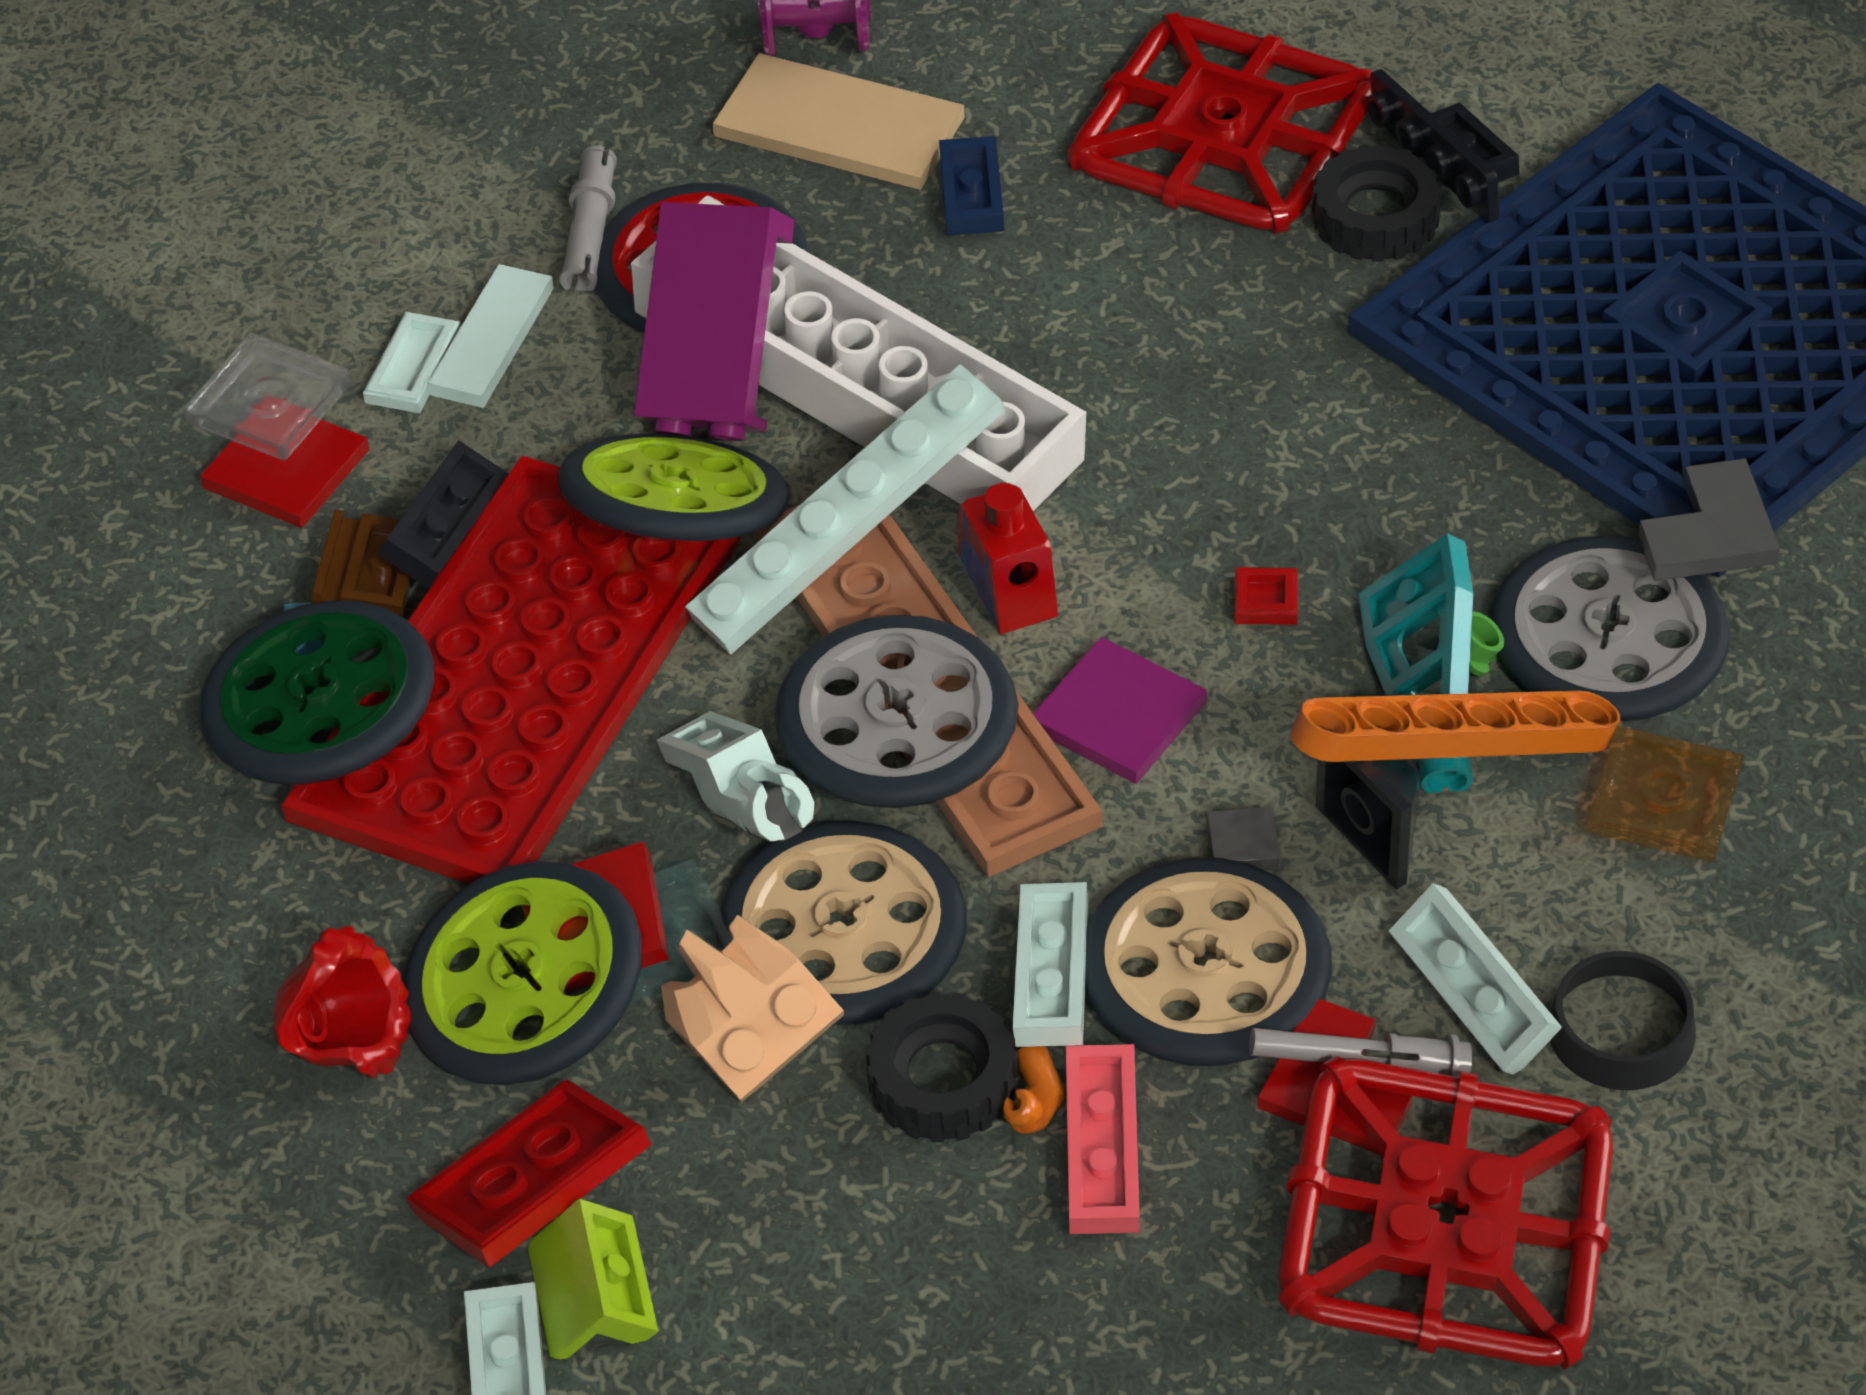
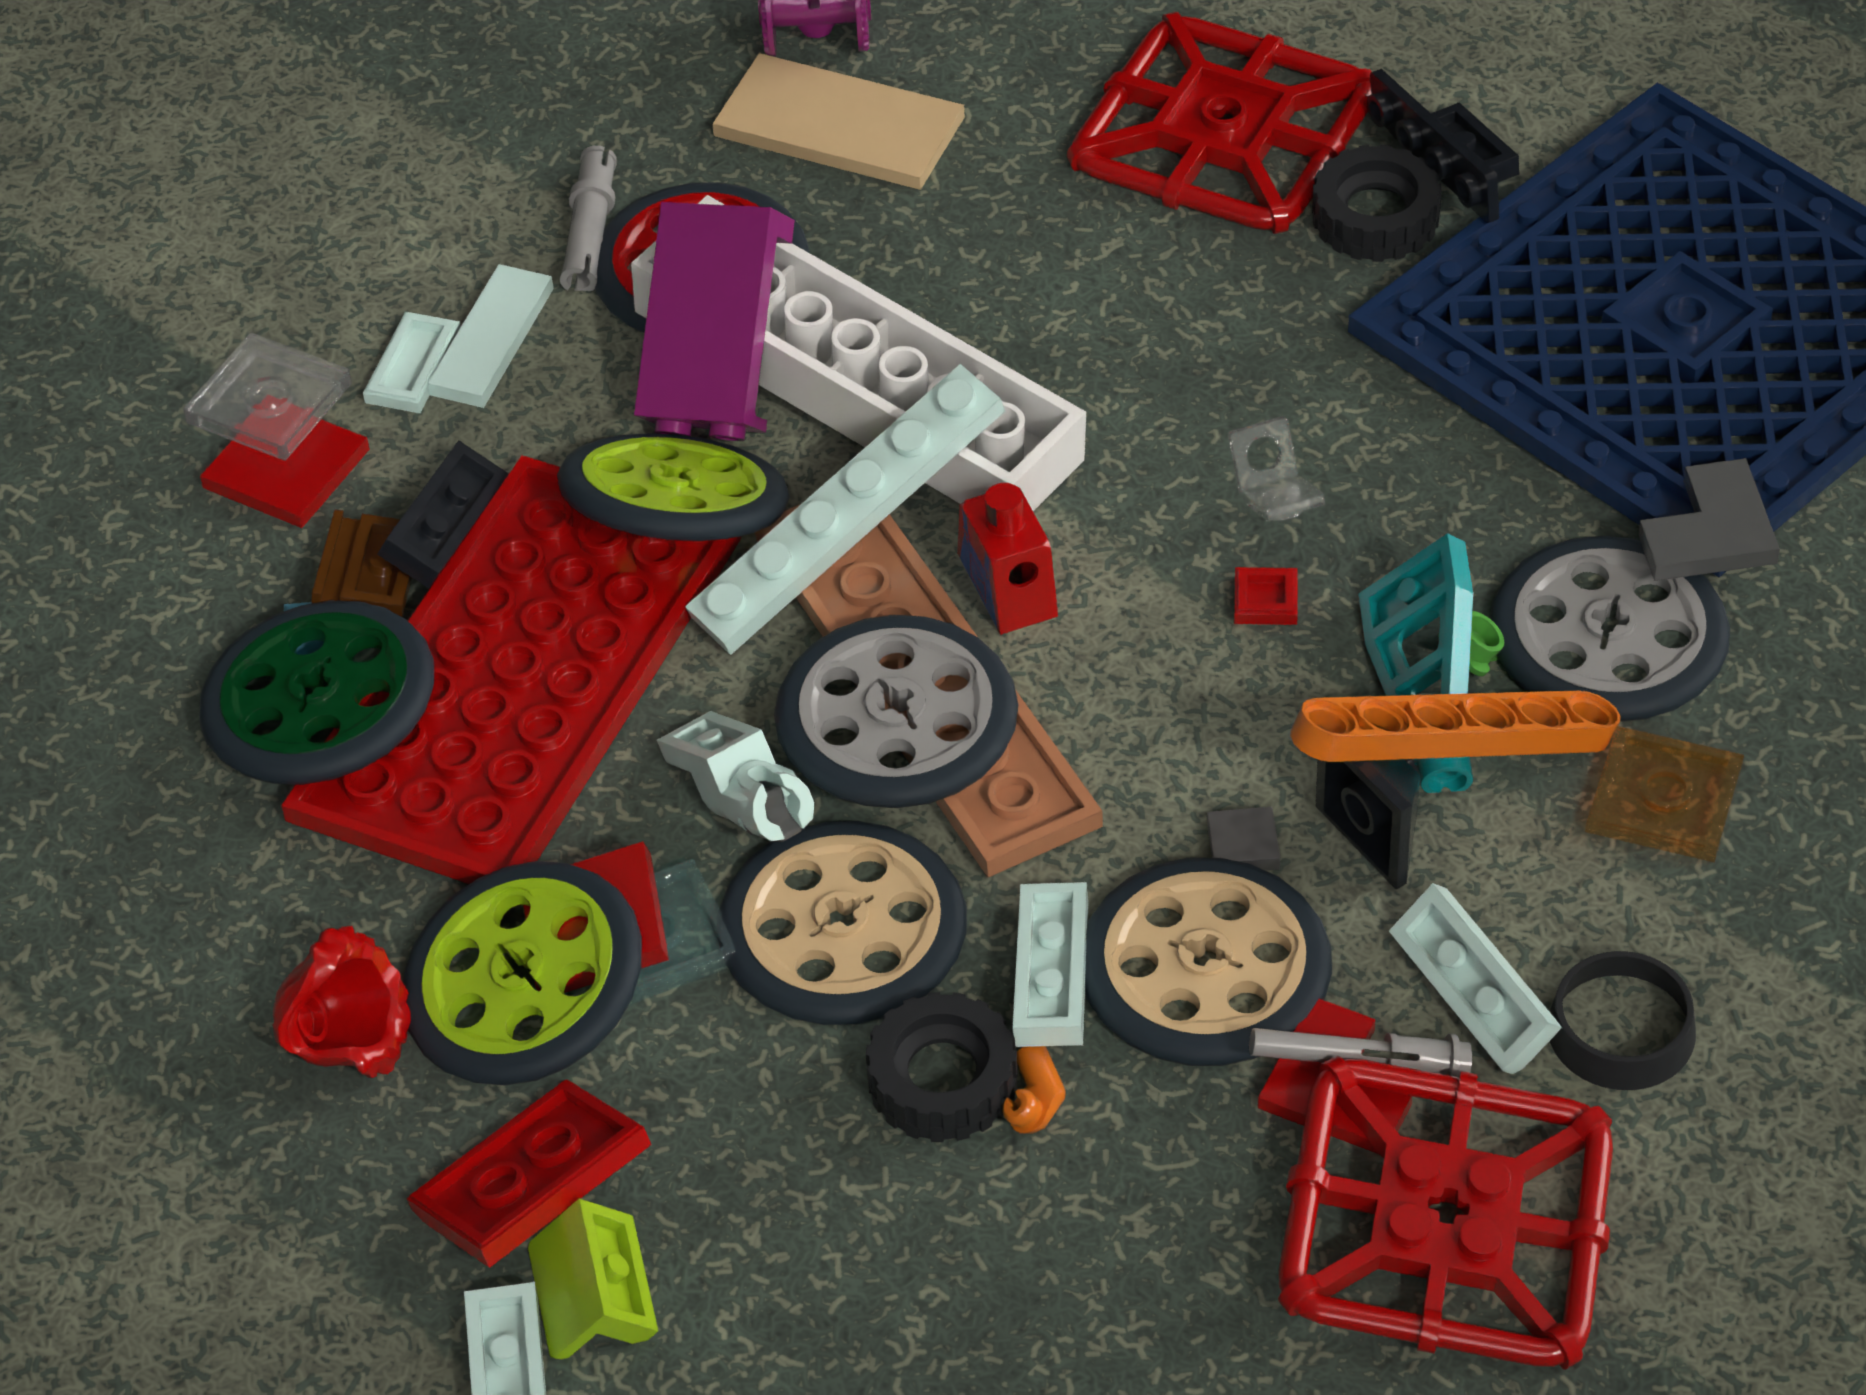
(746, 1006): light nougat plate -> none
(971, 185): dark blue plate -> none
(1102, 1139): coral plate -> none
(1119, 709): magenta tile -> none
(1278, 490): none -> clear bracket

